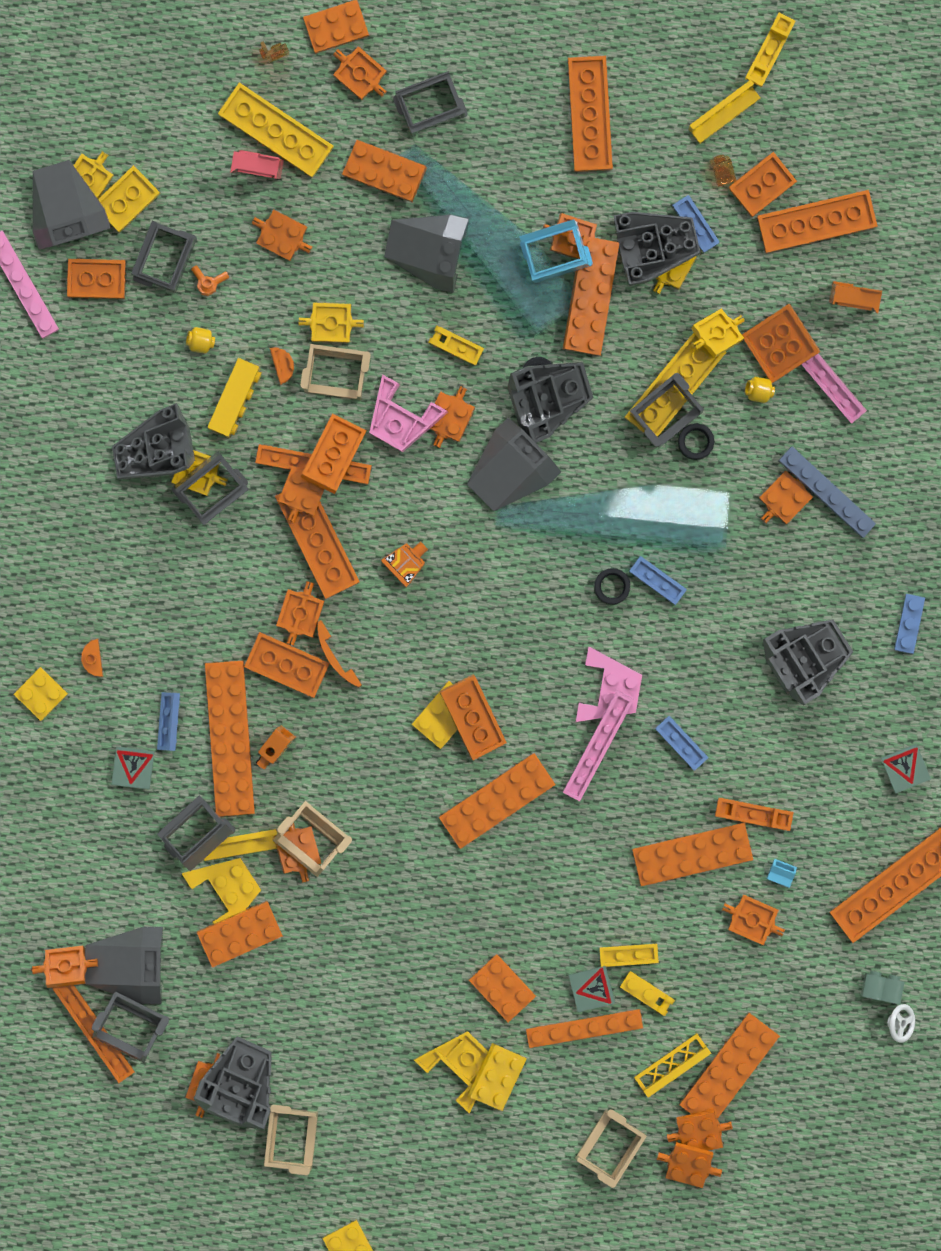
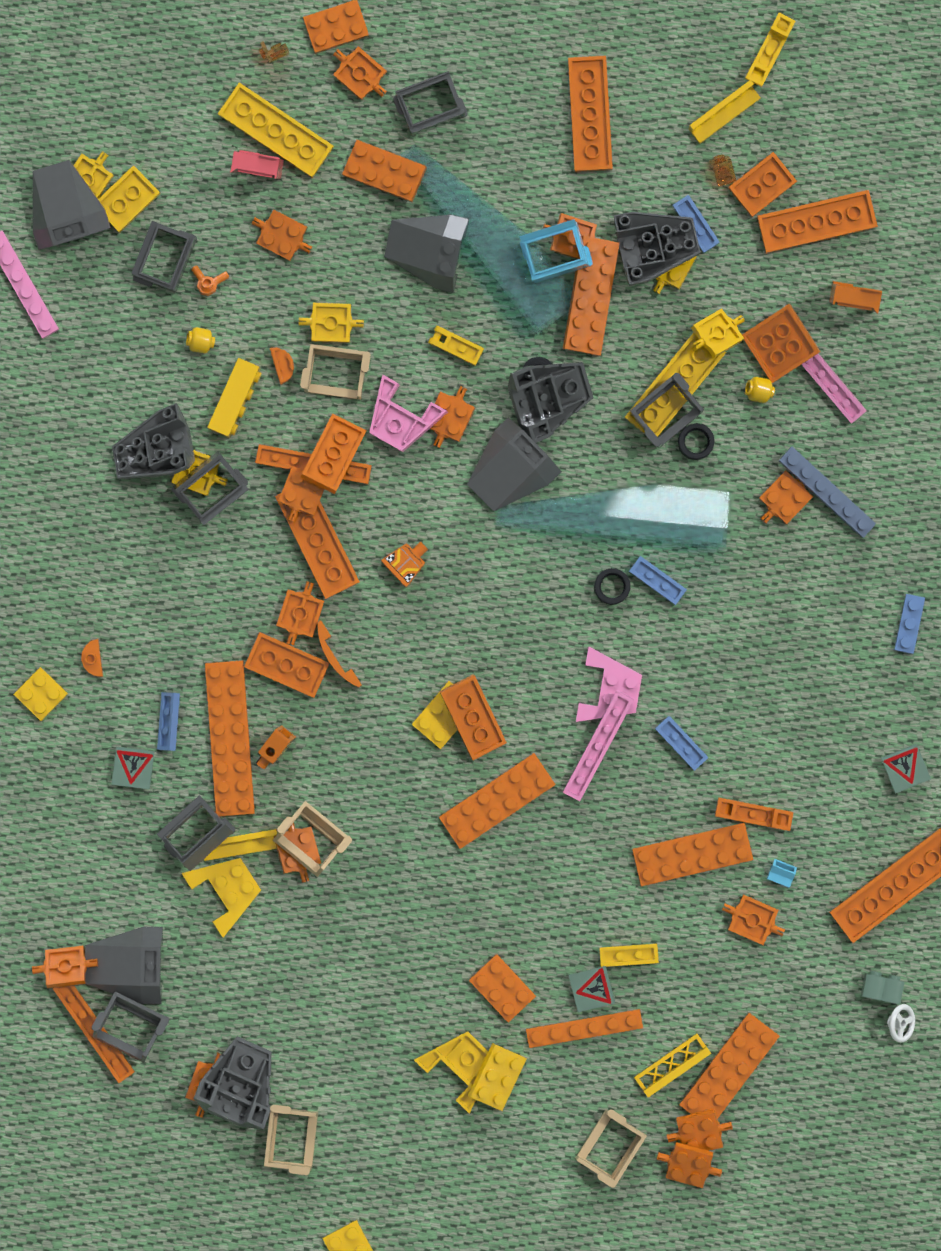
(96, 278): orange plate -> none
(239, 934): orange plate -> none
(646, 993): yellow plate -> none
(806, 658): dark grey wedge -> none

